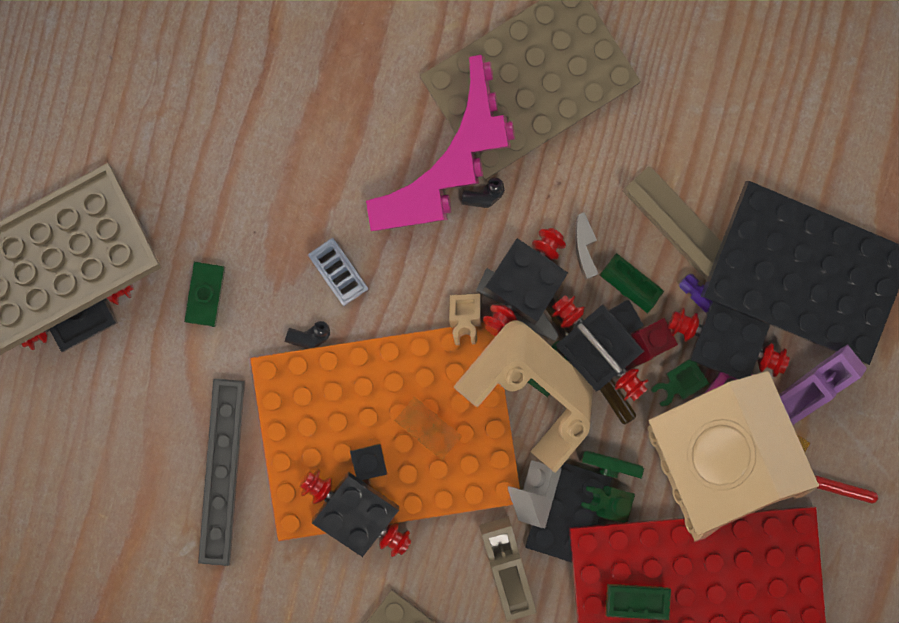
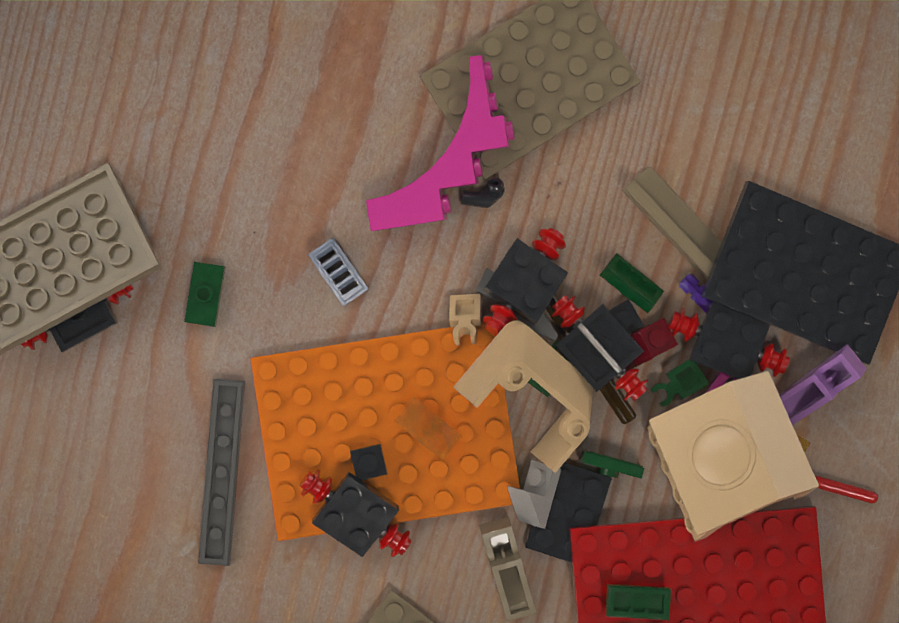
(311, 338): black arm -> none
(583, 237): light grey slope -> none
(610, 503): dark green plate -> none

